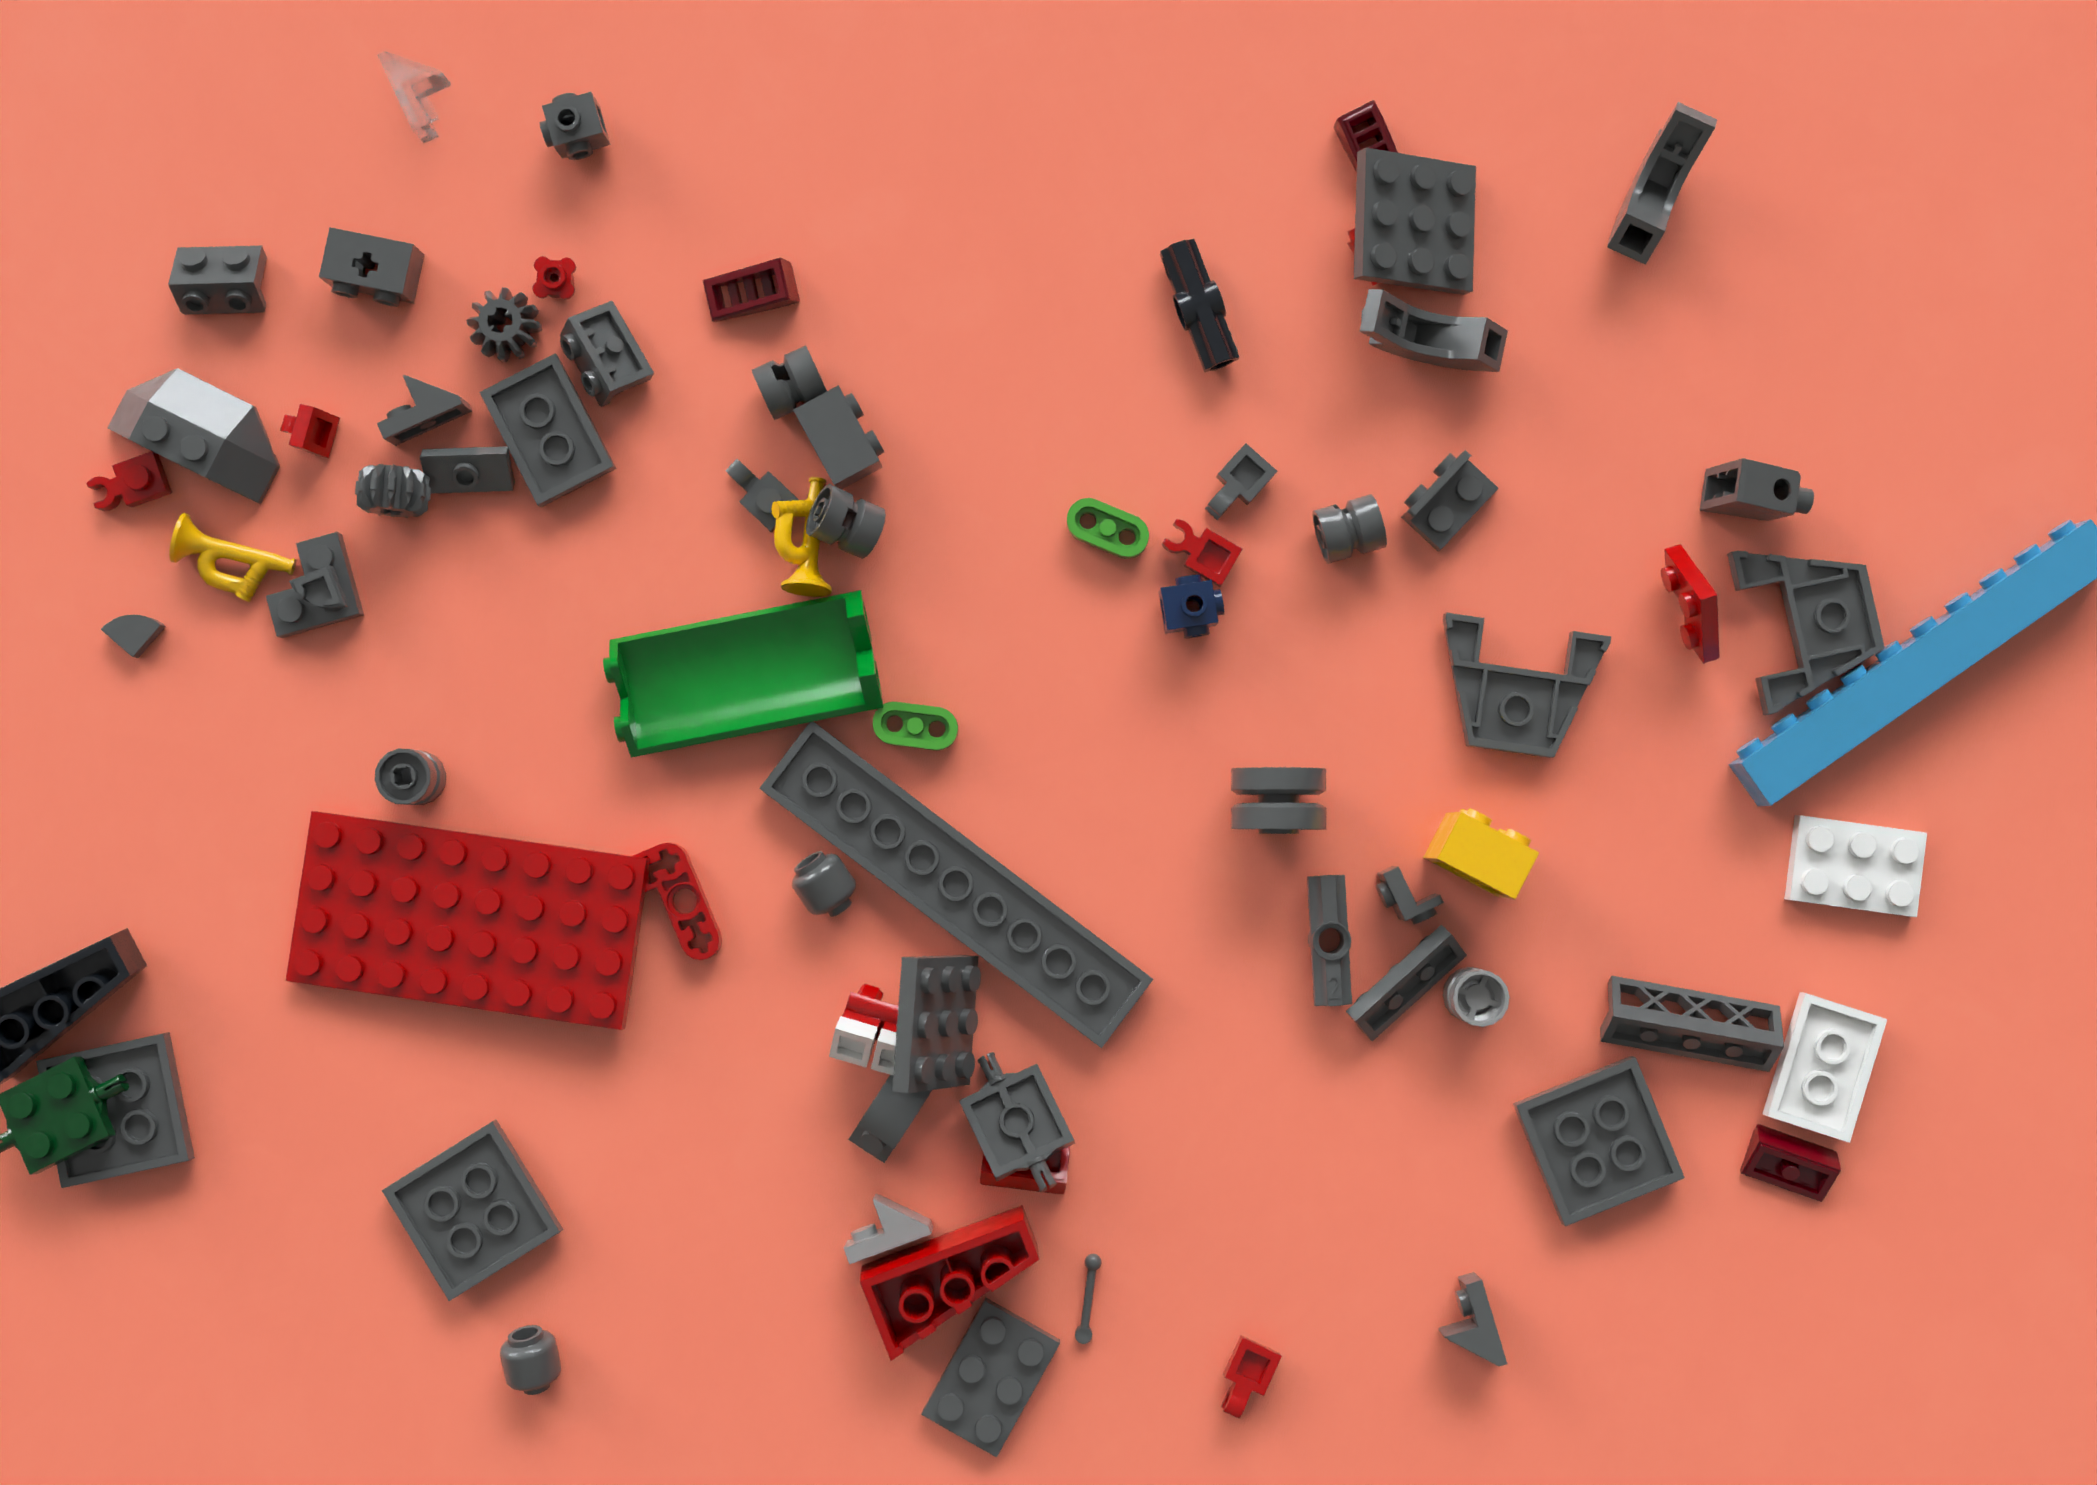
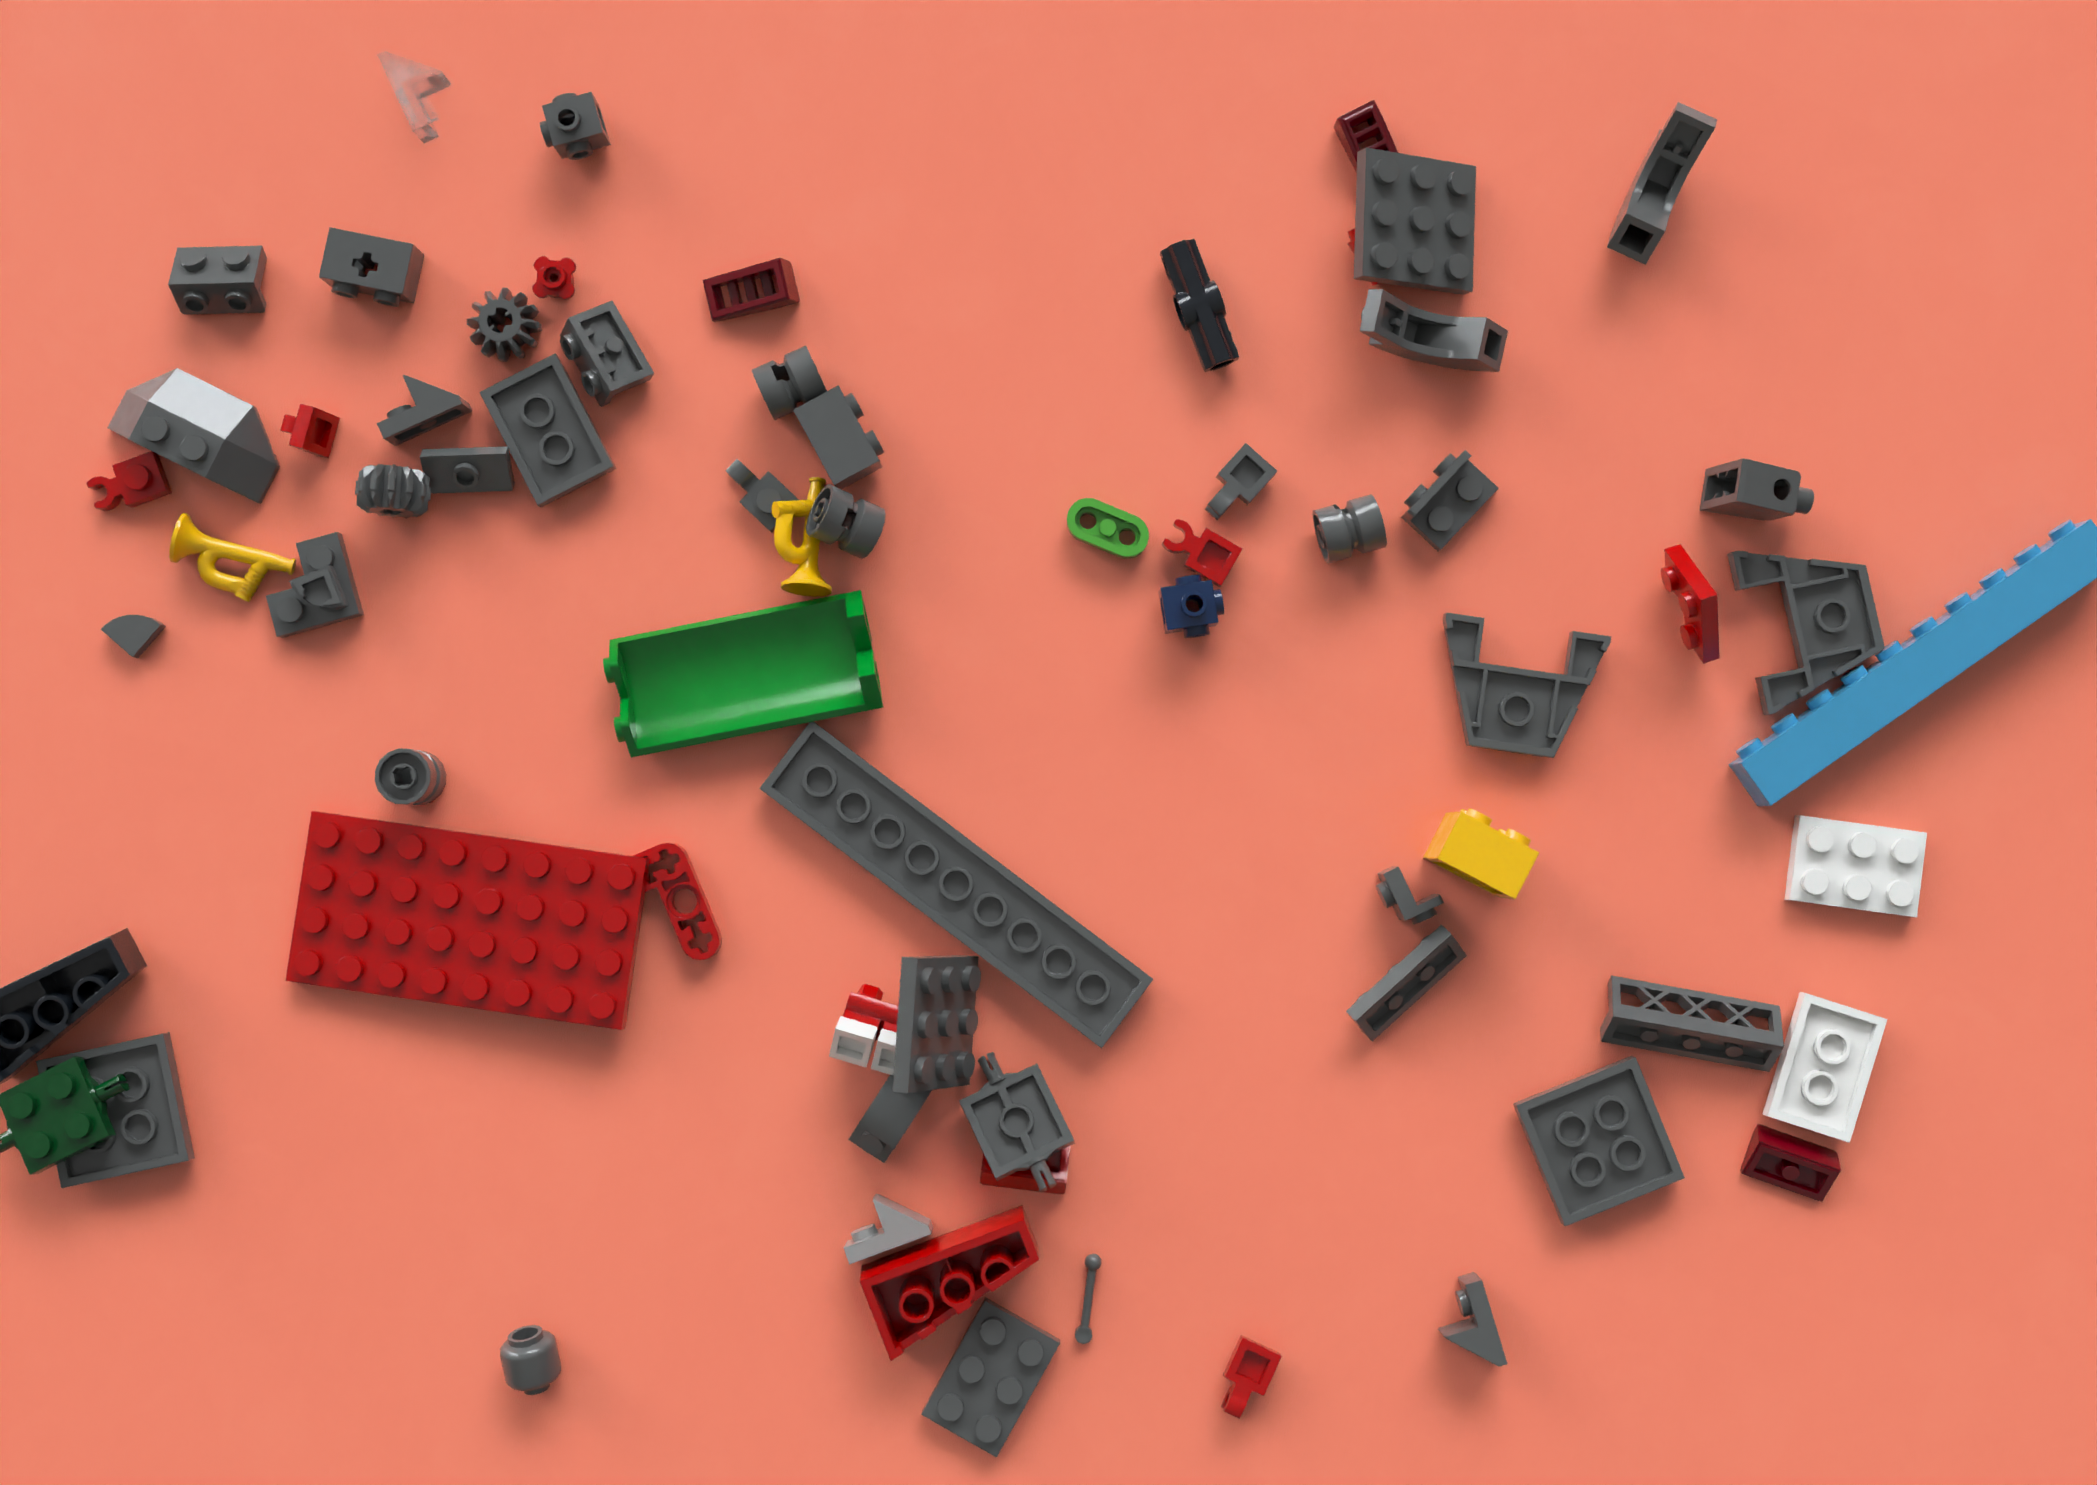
(472, 1210): dark grey plate -> none
(823, 884): dark grey head -> none
(915, 726): bright green plate -> none
(1278, 799): dark grey wheel -> none
(1329, 969): dark grey piece -> none
(1476, 996): light grey wheel -> none

